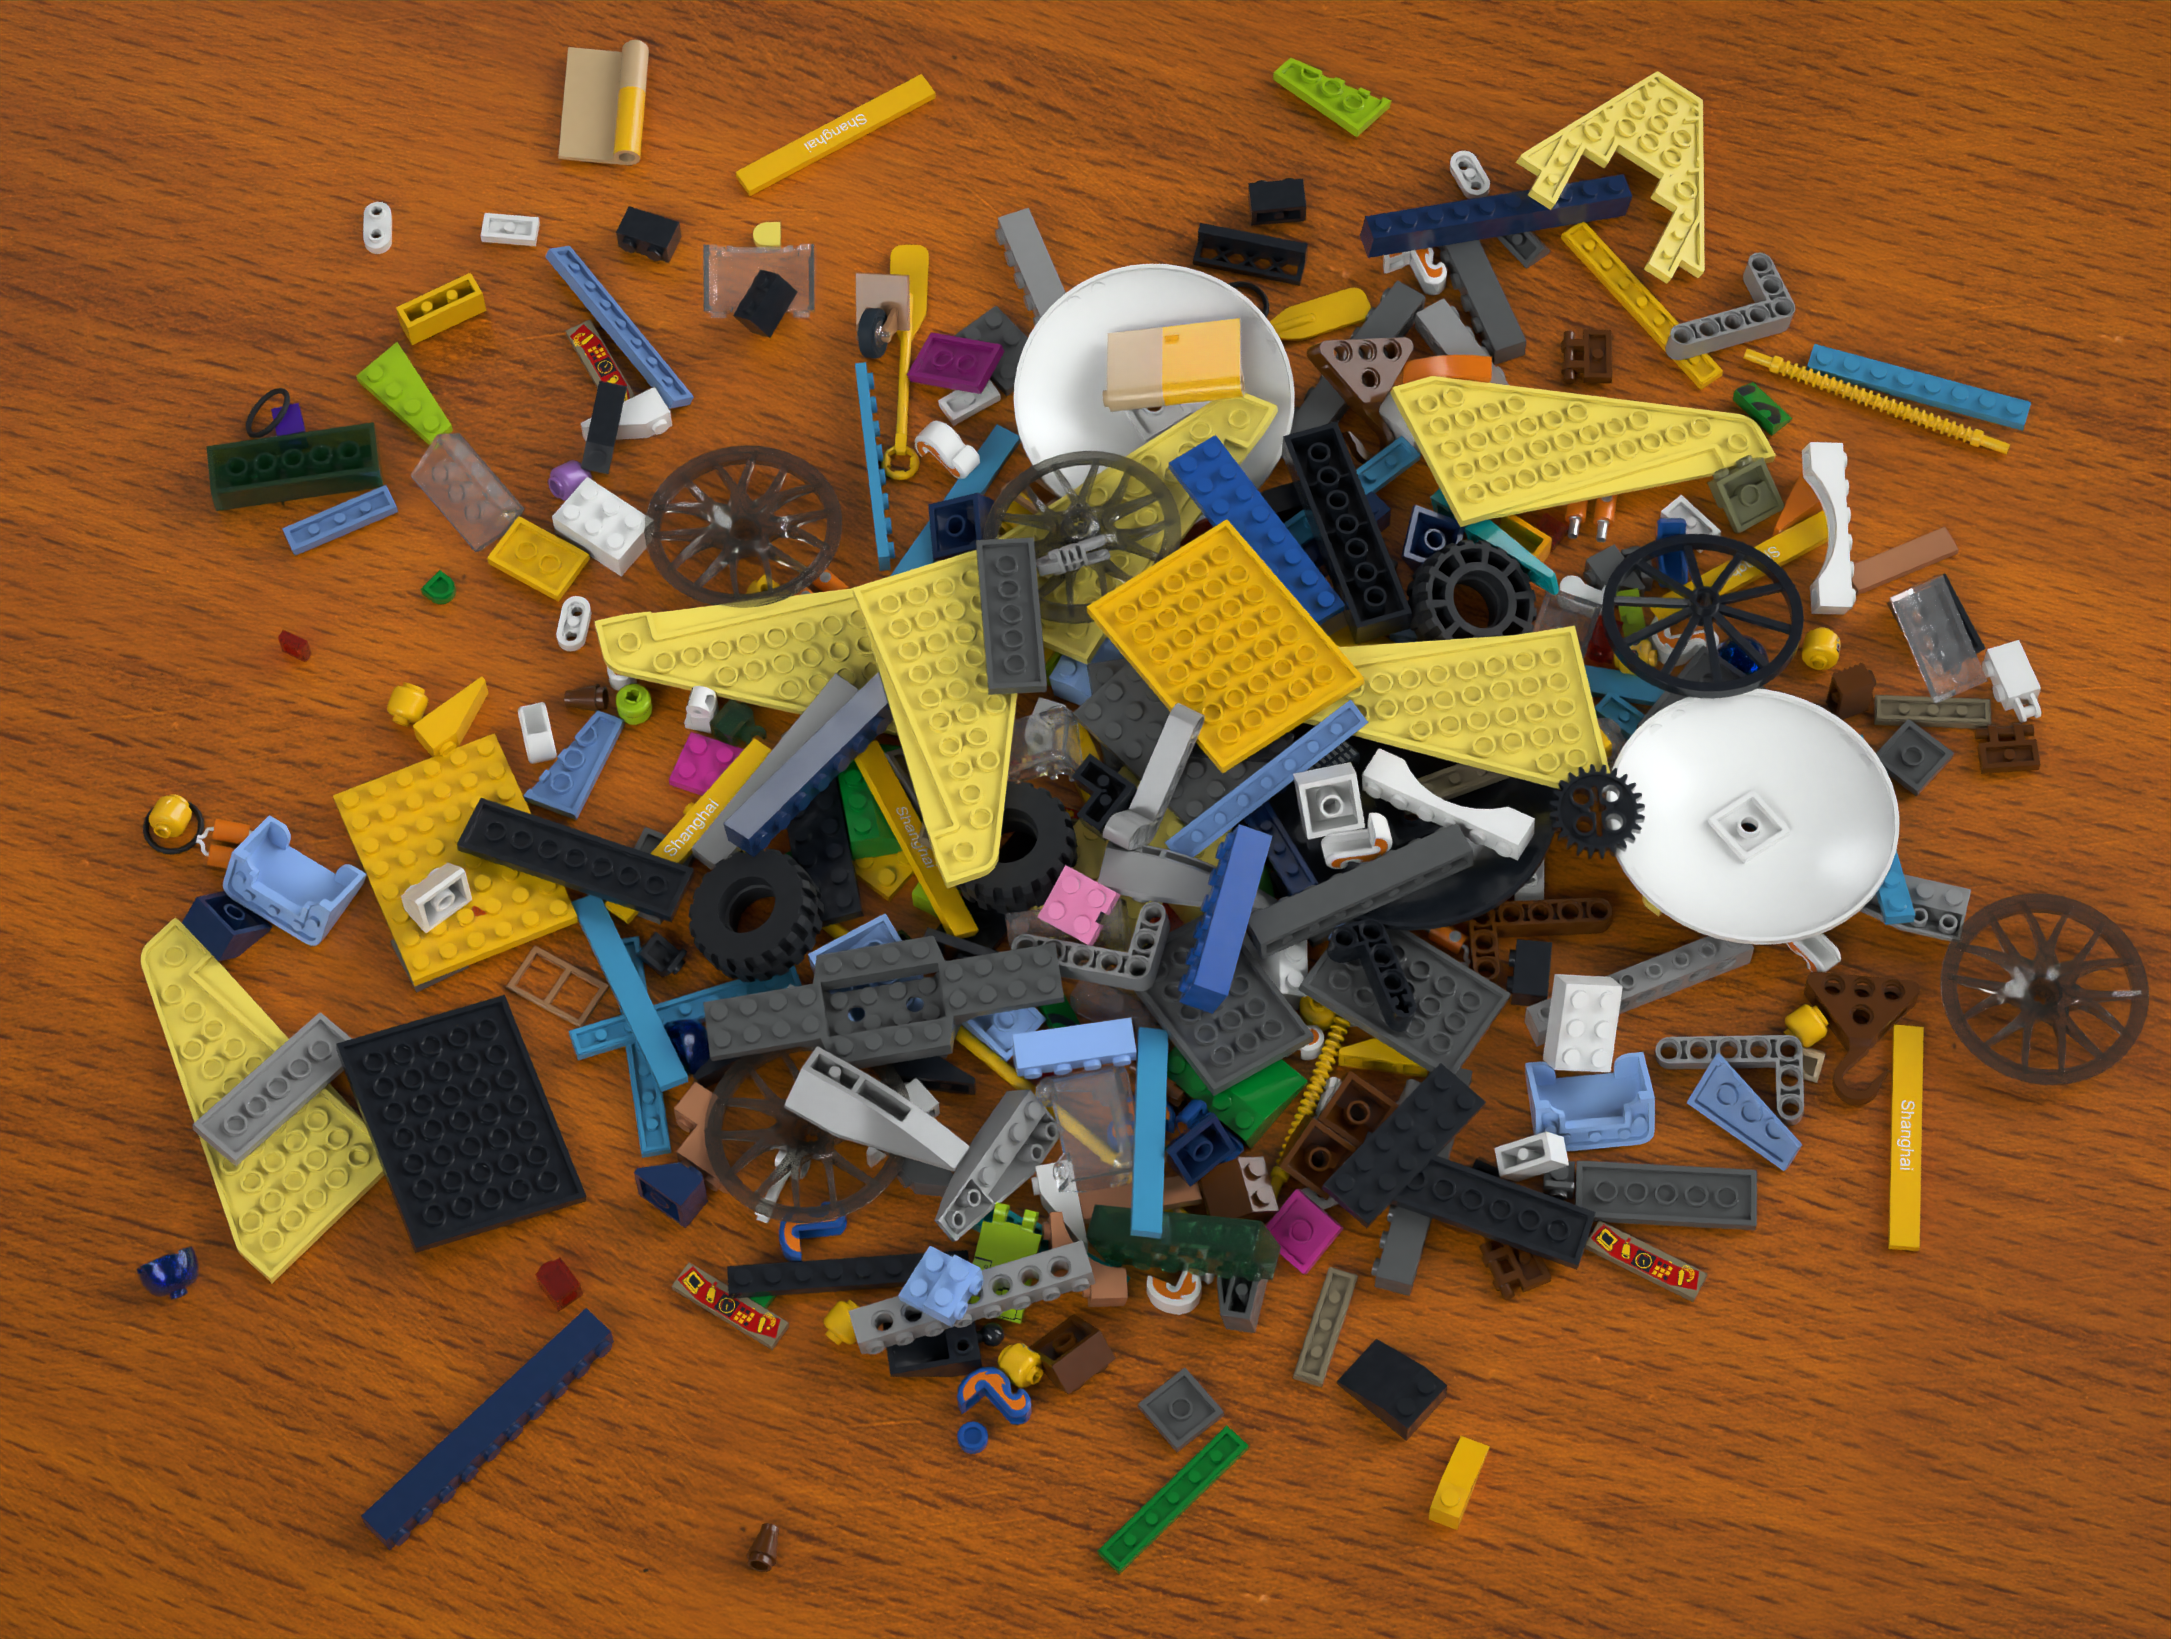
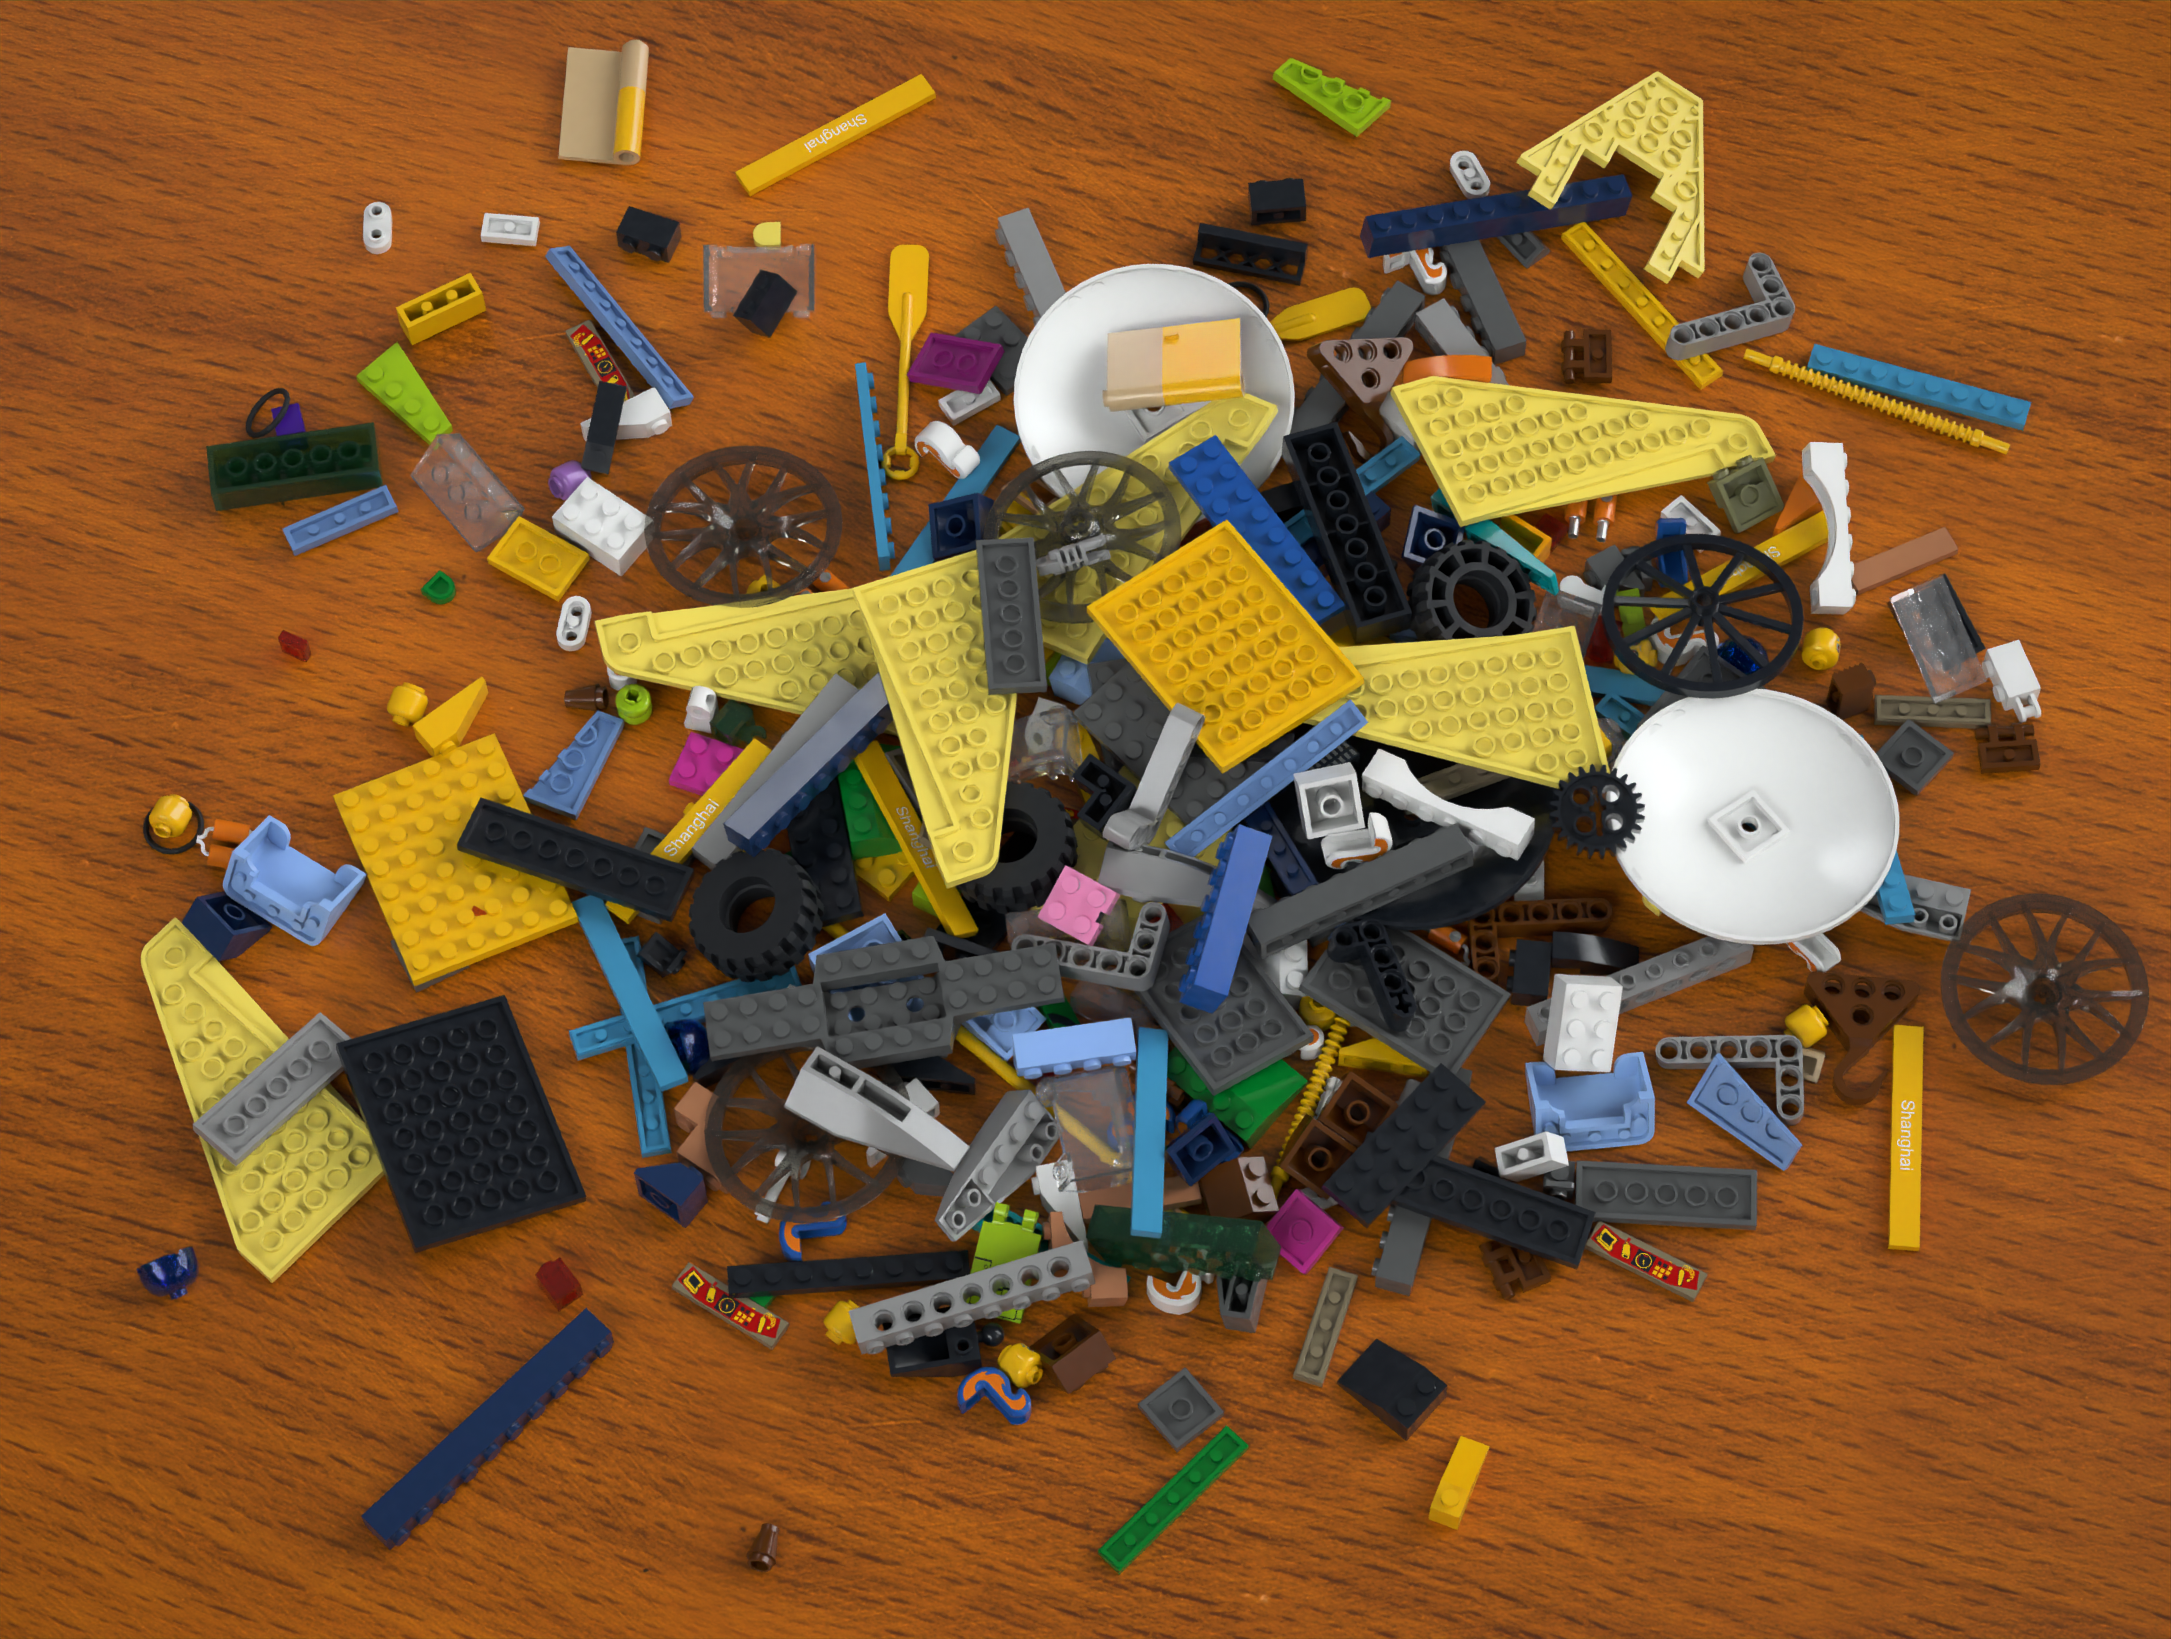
(437, 896): white slope -> none
(537, 733): white animal -> none
(569, 969): medium nougat window -> none
(880, 310): medium nougat plate -> none
(942, 1286): light blue plate -> none
(972, 1437): blue tile -> none
(1591, 953): none -> black slope
(1761, 408): green slope -> none

